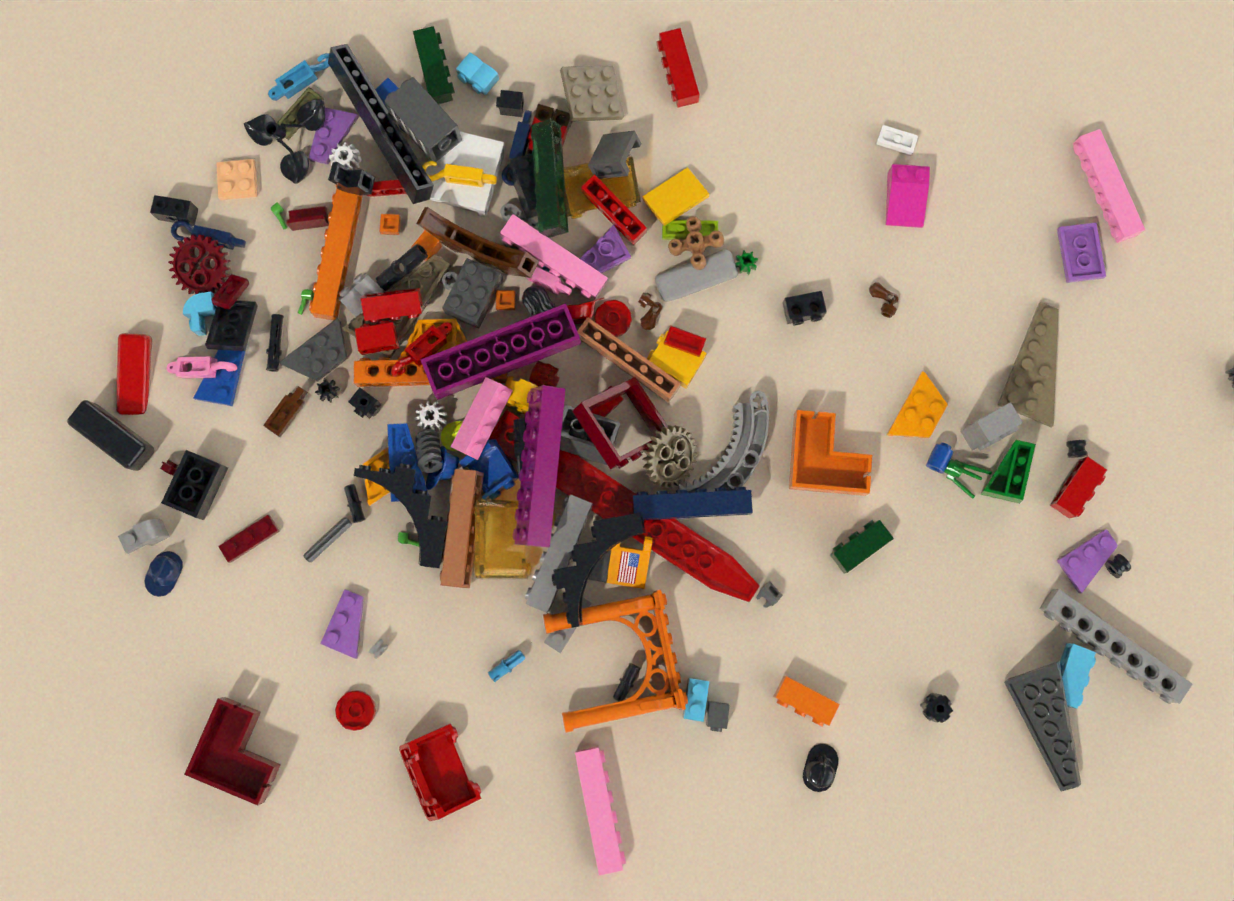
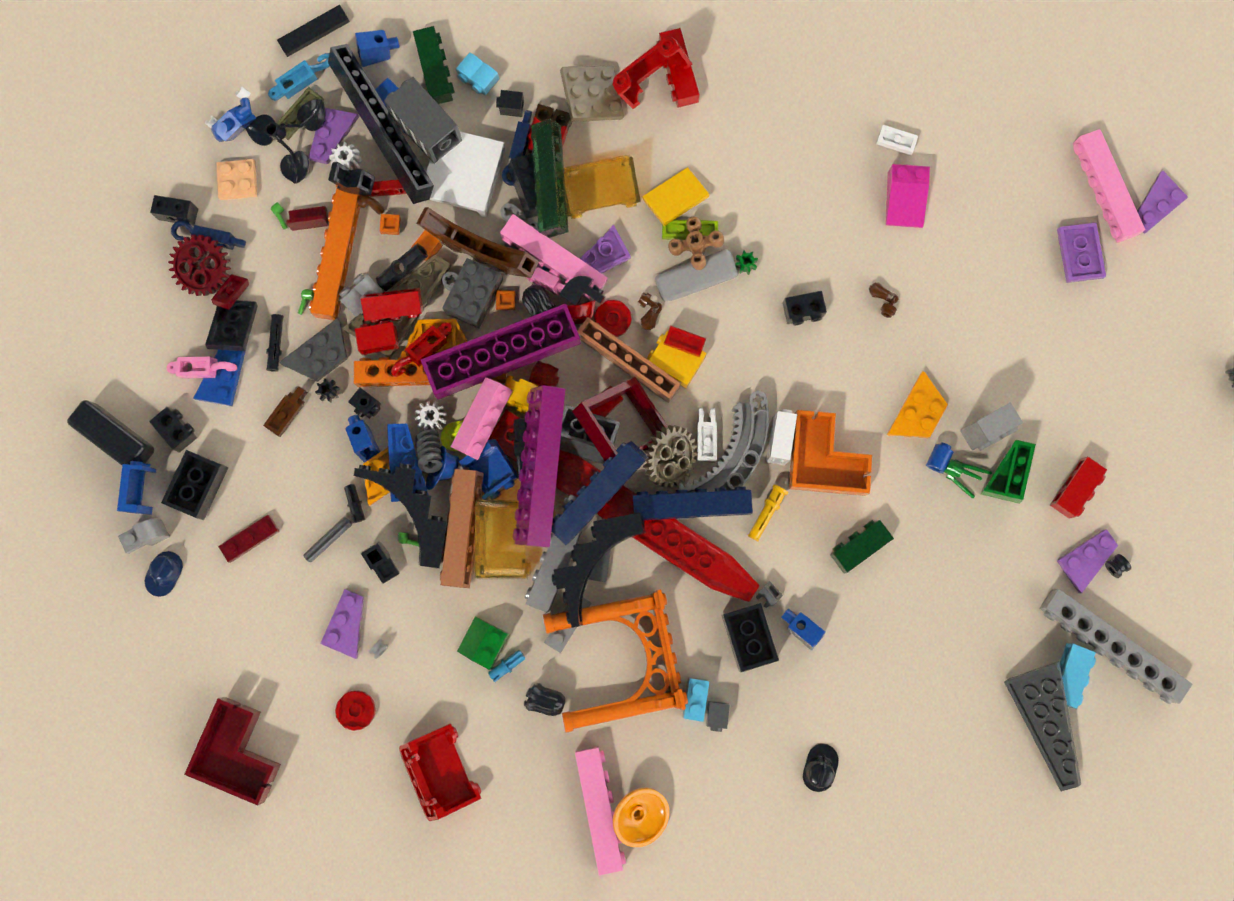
(132, 488): none -> blue panel
(133, 373): red piece -> none
(169, 467): dark red plate -> none
(171, 431): none -> black brick
(196, 309): medium azure brick -> none
(234, 120): none -> blue torso
(313, 30): none -> black tile
(361, 438): none -> blue torso
(374, 46): none -> blue torso
(374, 204): none -> reddish brown arm
(380, 561): none -> black brick
(461, 175): yellow piece -> none
(483, 643): none -> green slope
(544, 700): none -> black piece
(580, 285): none -> black brick
(598, 492): none -> dark blue brick
(612, 153): dark grey panel -> none
(613, 209): red brick -> none
(626, 682): black axle -> none
(628, 80): none -> red windscreen
(629, 565): light orange flag -> none
(648, 821): none -> light orange dish
(706, 437): none -> white hinge
(750, 637): none -> black brick
(771, 504): none -> yellow pin
(781, 437): none -> white brick
(806, 701): orange brick -> none
(810, 634): none -> blue torso
(930, 707): black brick -> none
(1034, 371): dark tan wing -> none
(1076, 449): black wheel -> none
(1160, 201): none -> medium lavender wing

